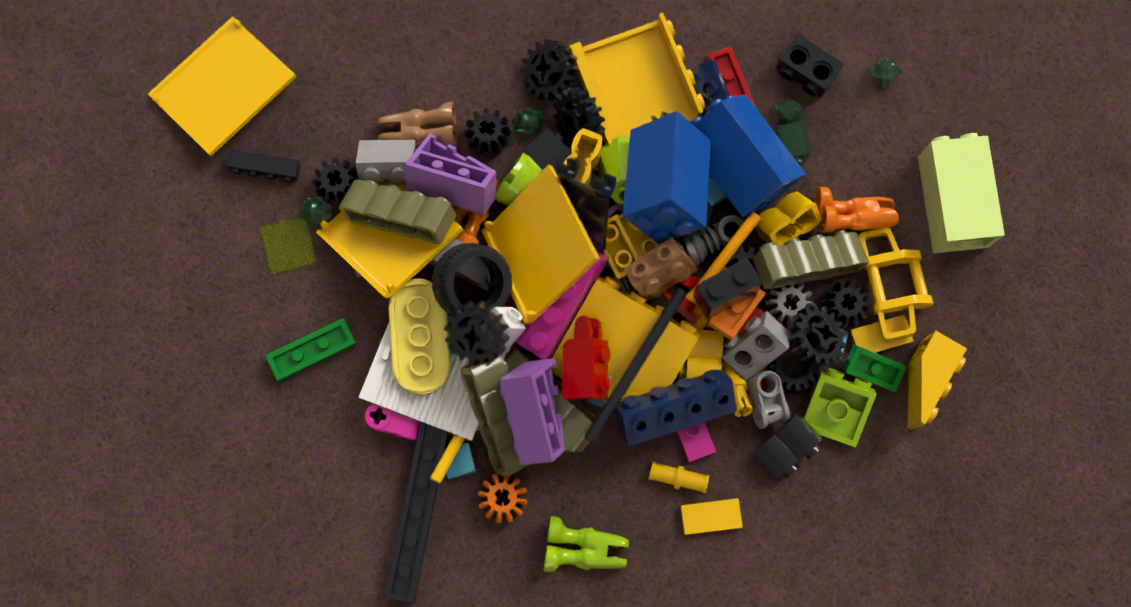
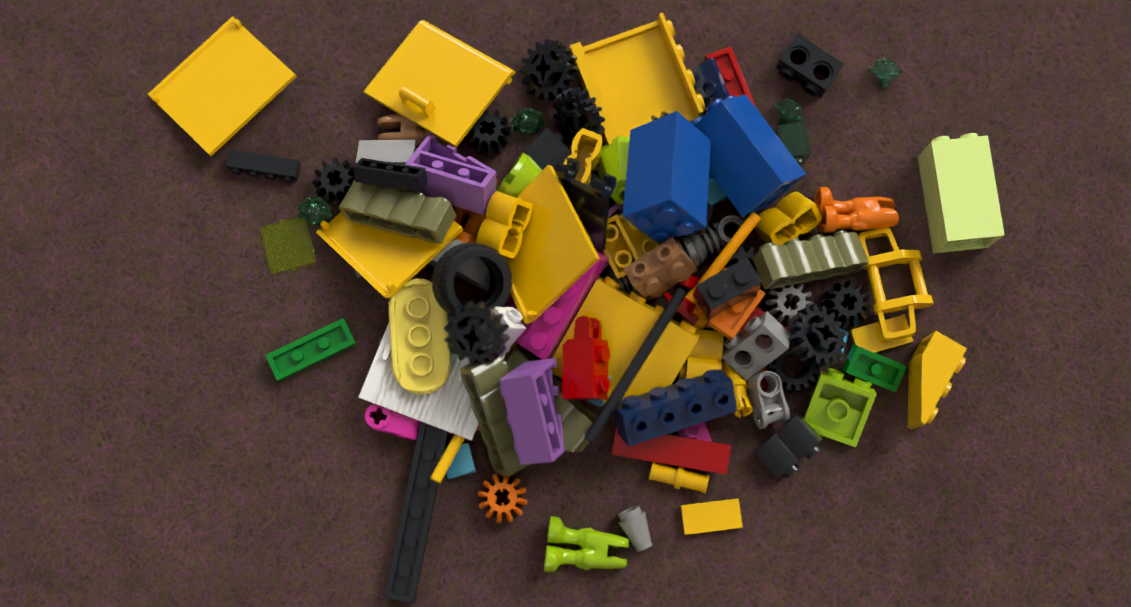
(390, 175): none -> black piece
(439, 82): none -> yellow container
(504, 224): none -> yellow brick
(635, 526): none -> light grey cone
(677, 452): none -> red tile

